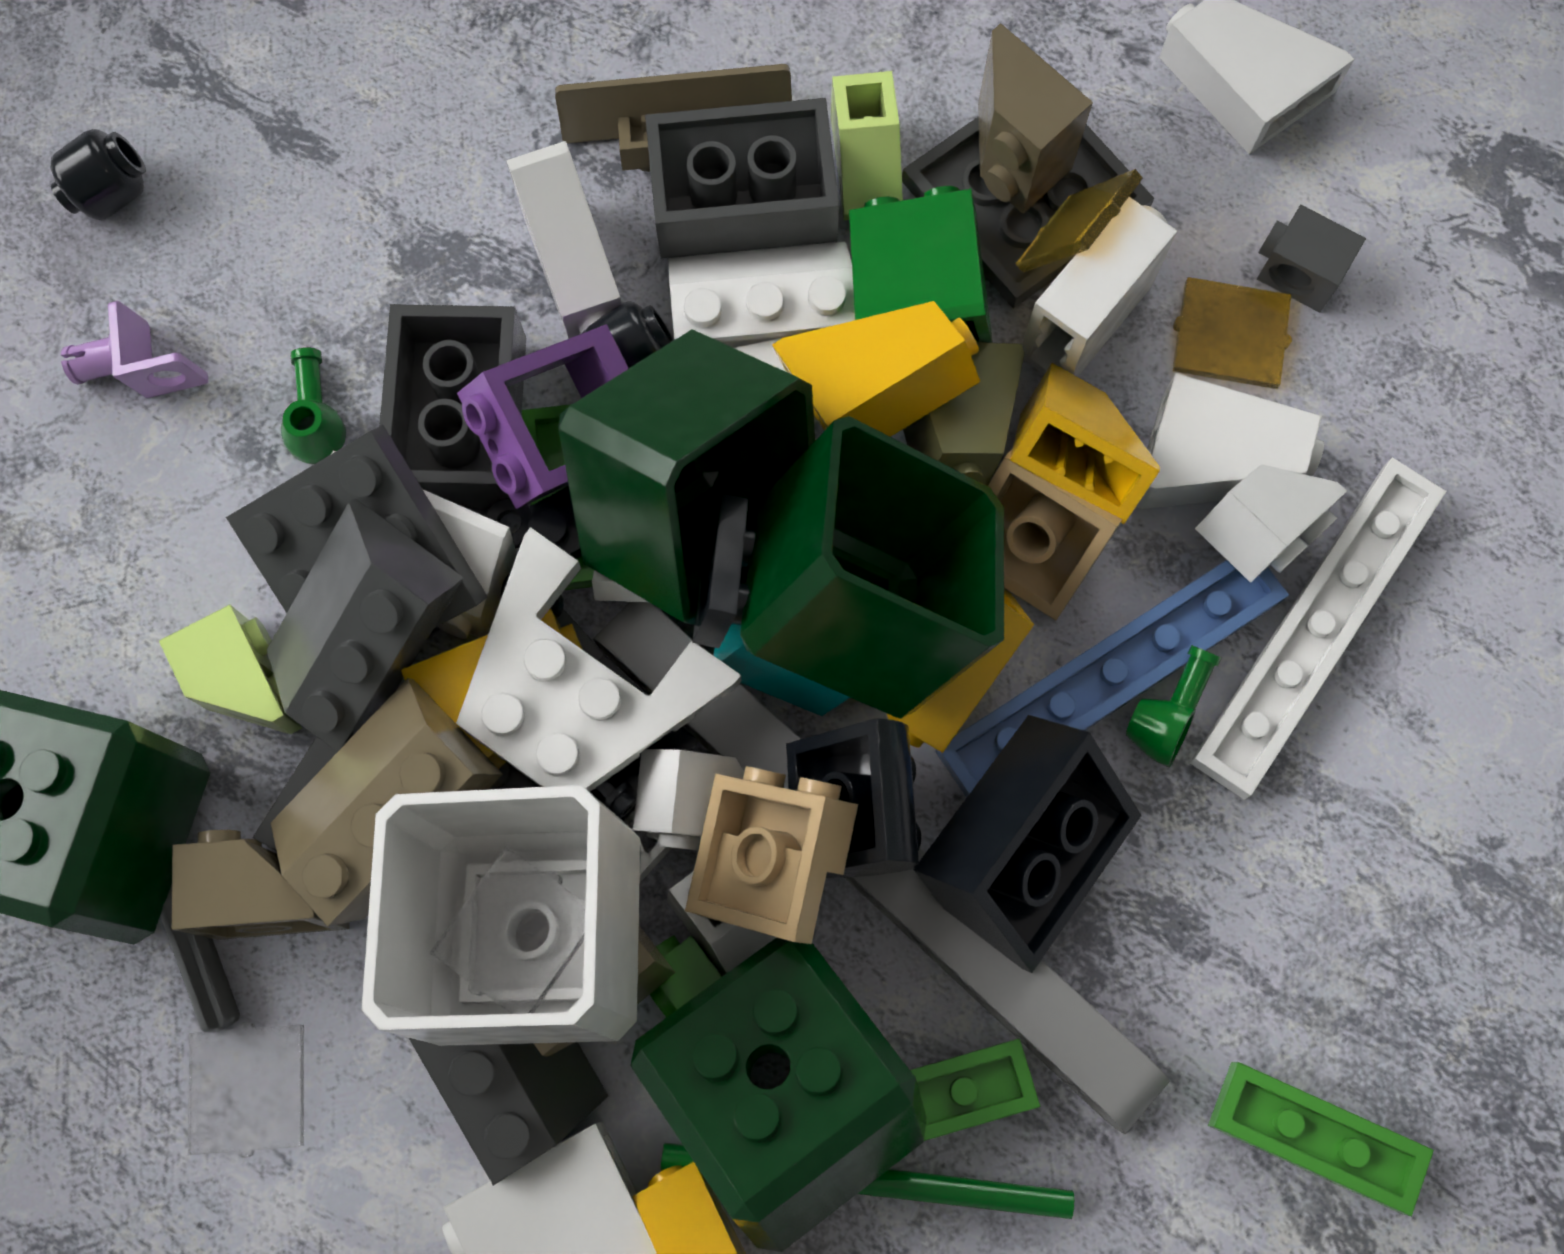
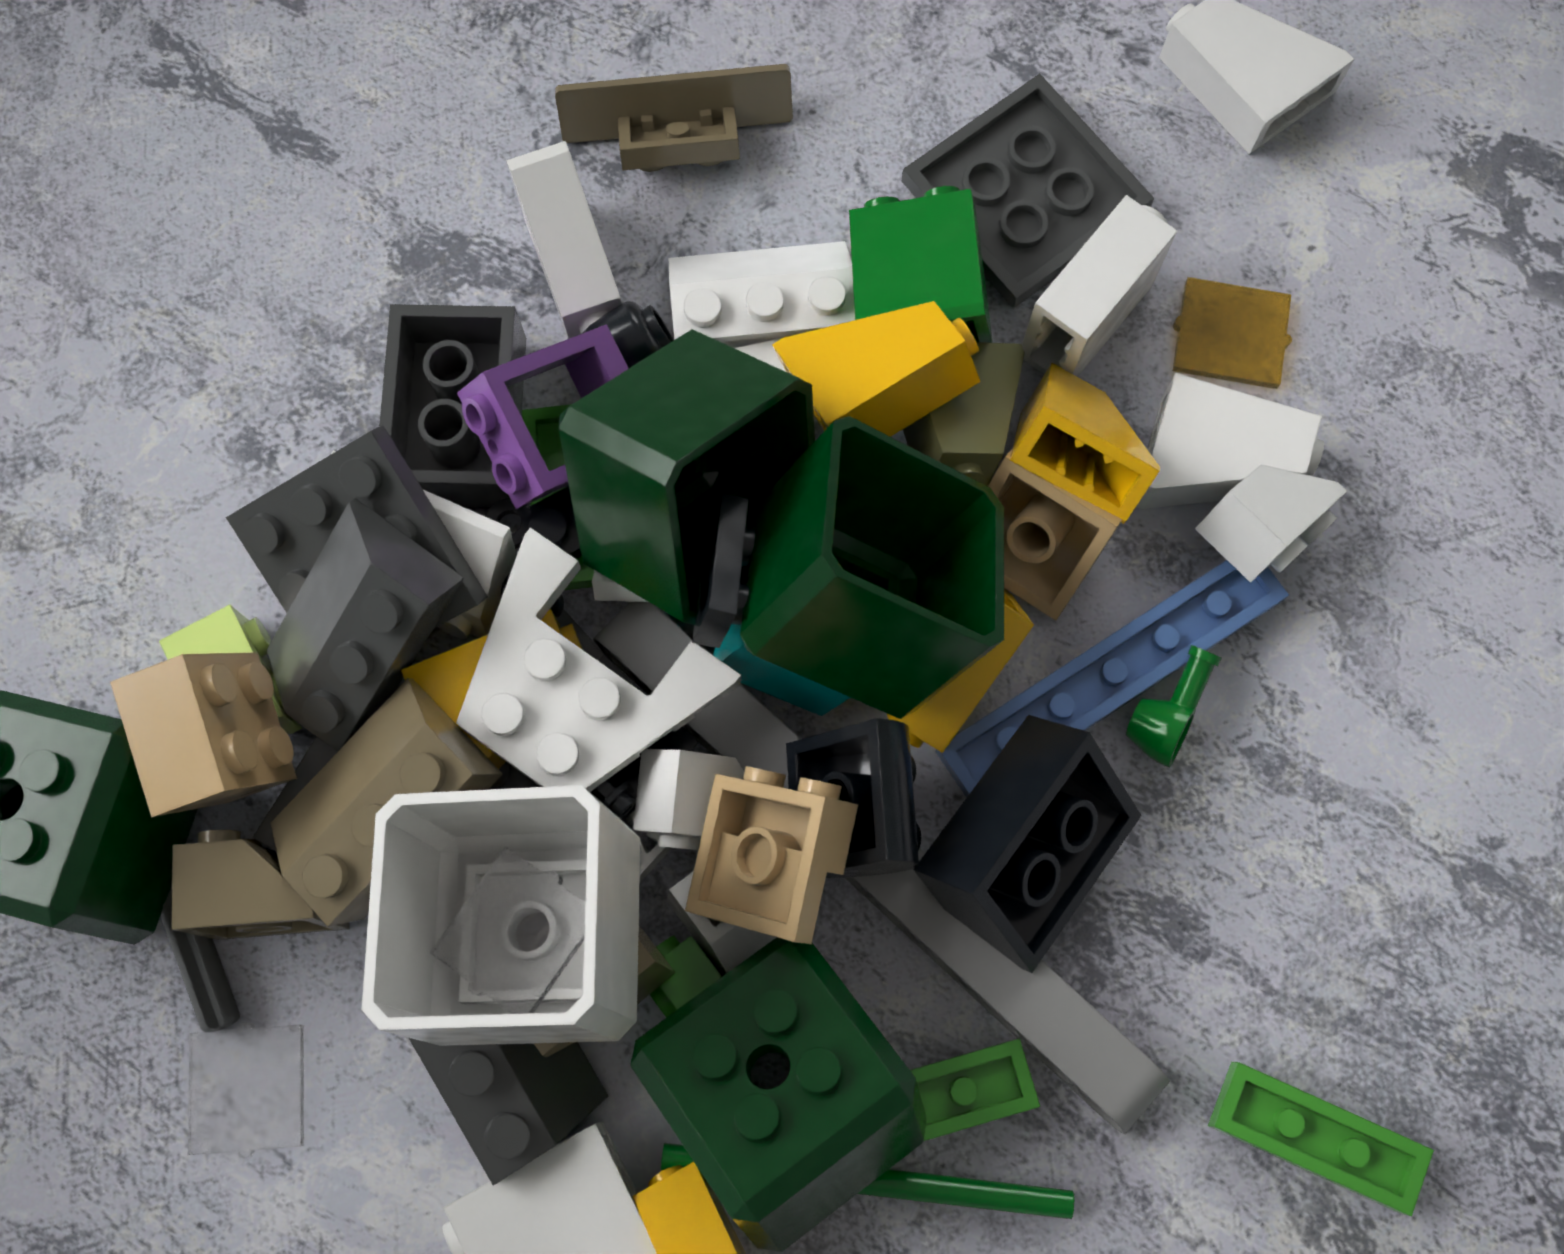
(97, 174): black head -> none
(129, 358): lavender bracket -> none
(203, 730): none -> tan brick
(328, 429): green bar -> none
(743, 178): dark grey slope -> none
(866, 138): yellowish green slope -> none
(1026, 122): dark tan slope -> none
(1079, 221): clear yellow piece -> none
(1308, 257): dark grey brick -> none
(1317, 629): white plate -> none

